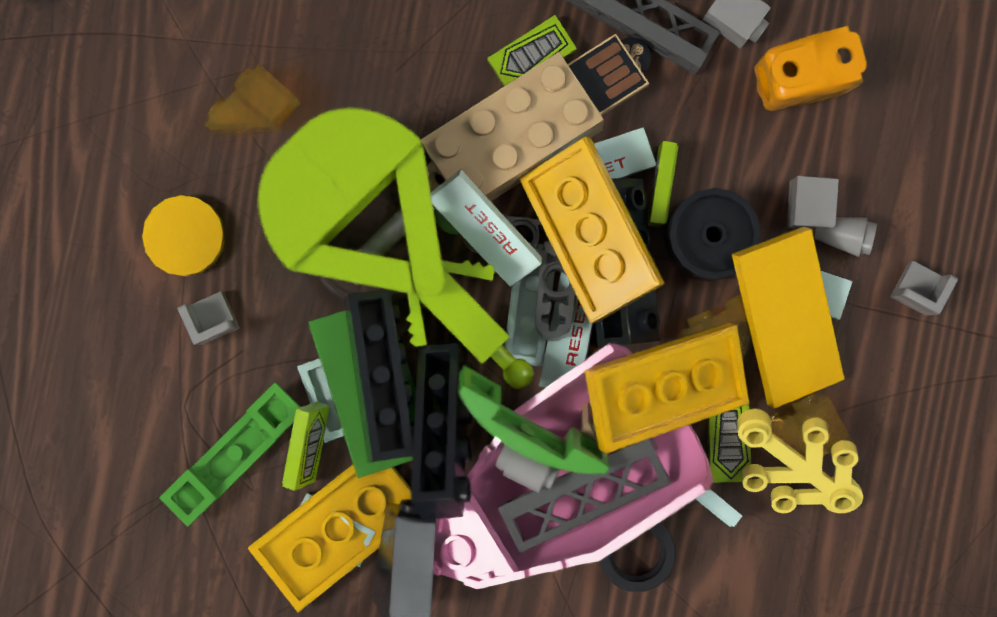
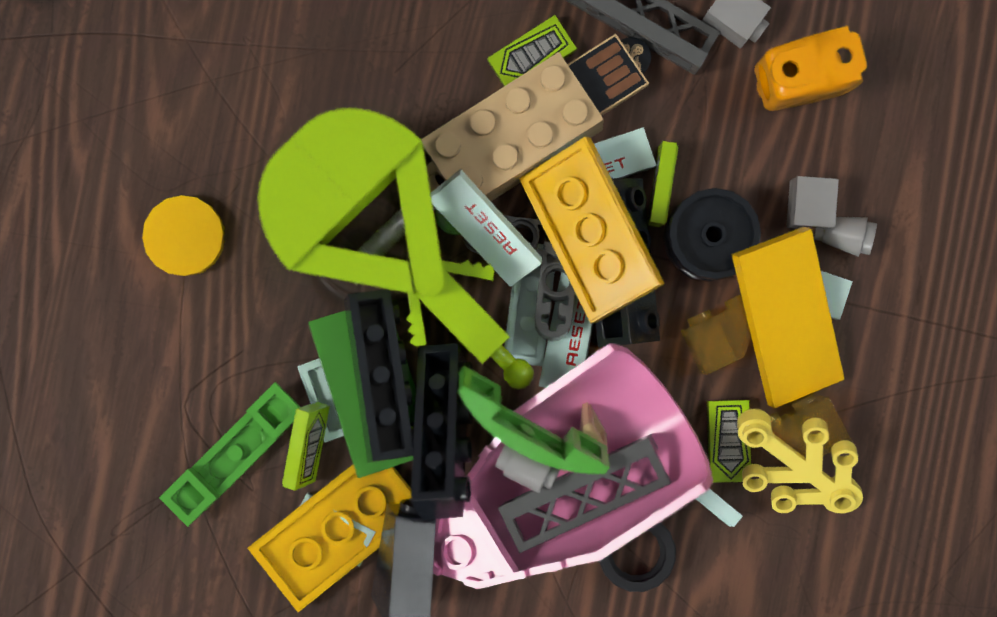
(208, 319): light grey panel -> none
(254, 107): clear yellow slope -> none
(666, 387): yellow tile -> none
(923, 289): light grey panel -> none

